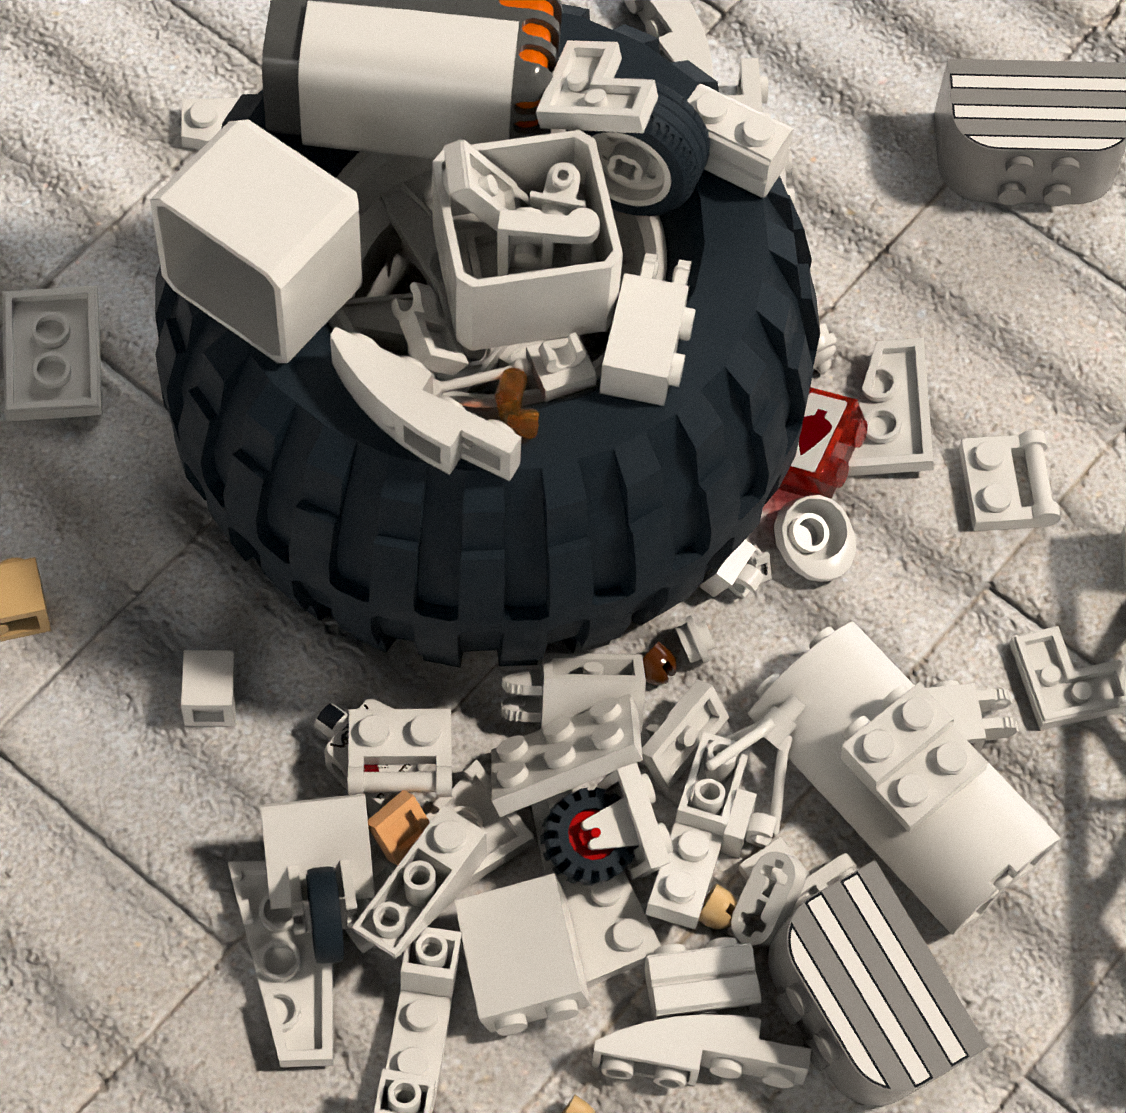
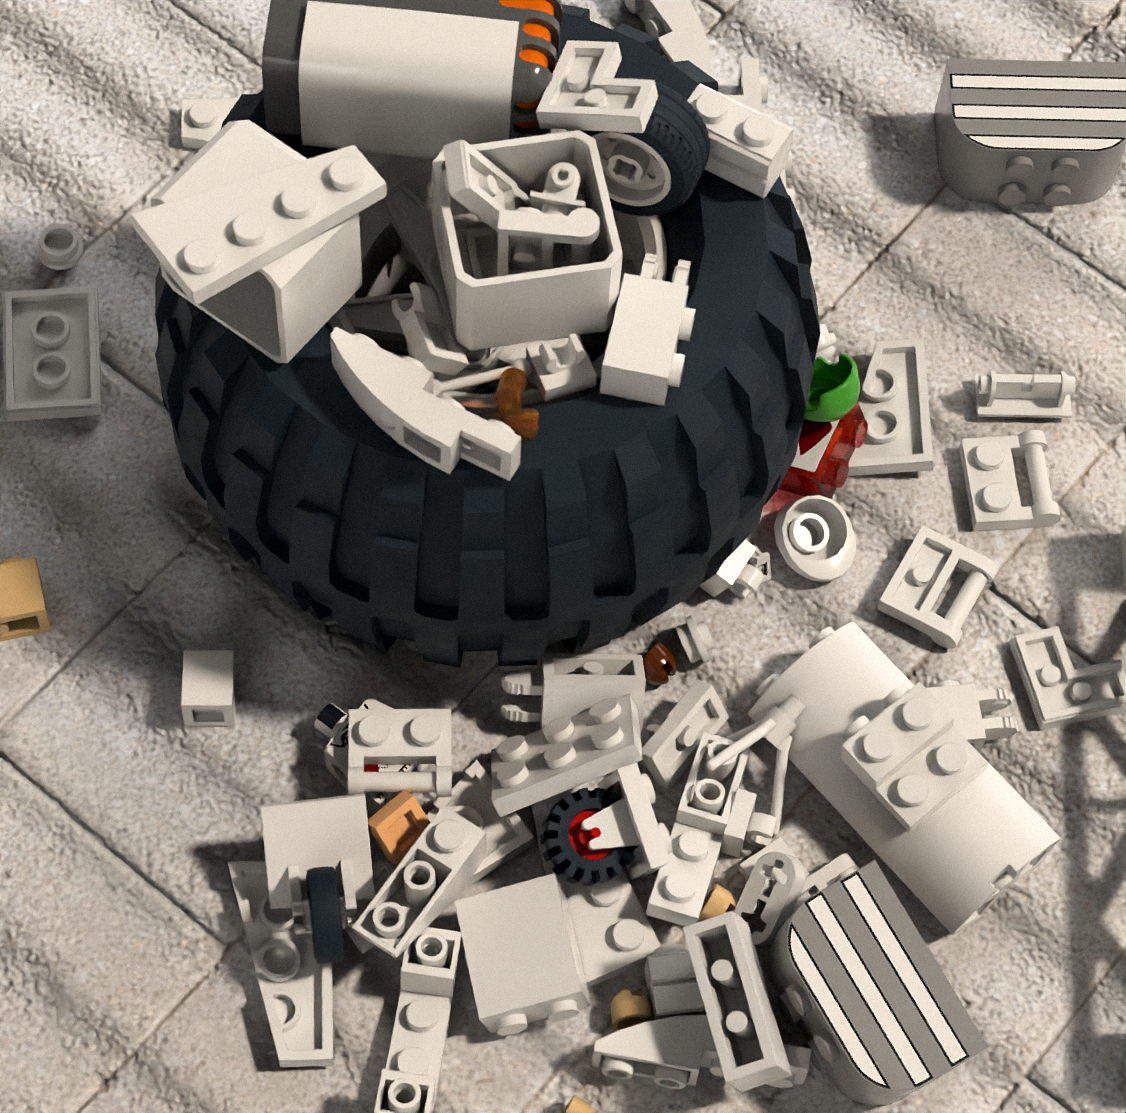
(60, 247): none -> white plate
(249, 223): none -> white wing
(630, 1009): none -> tan hinge
(736, 1001): none -> white brick
(832, 389): none -> bright green hair
(922, 580): none -> white plate
(1024, 395): none -> white hinge

